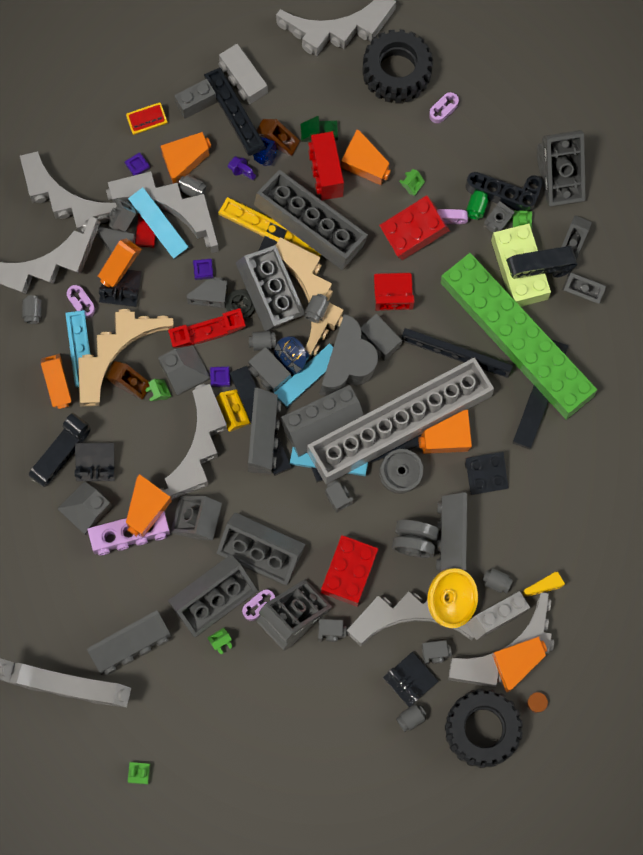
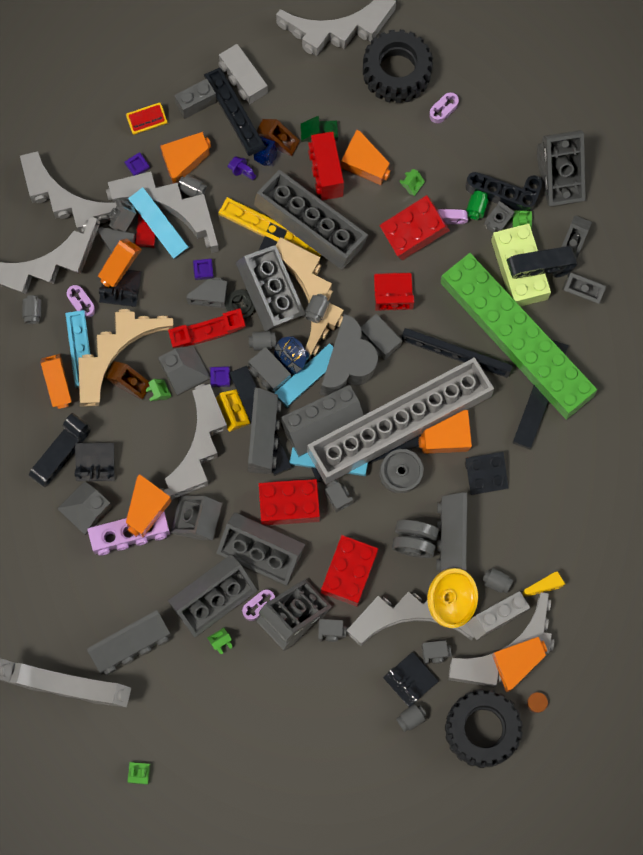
(289, 502): none -> red brick

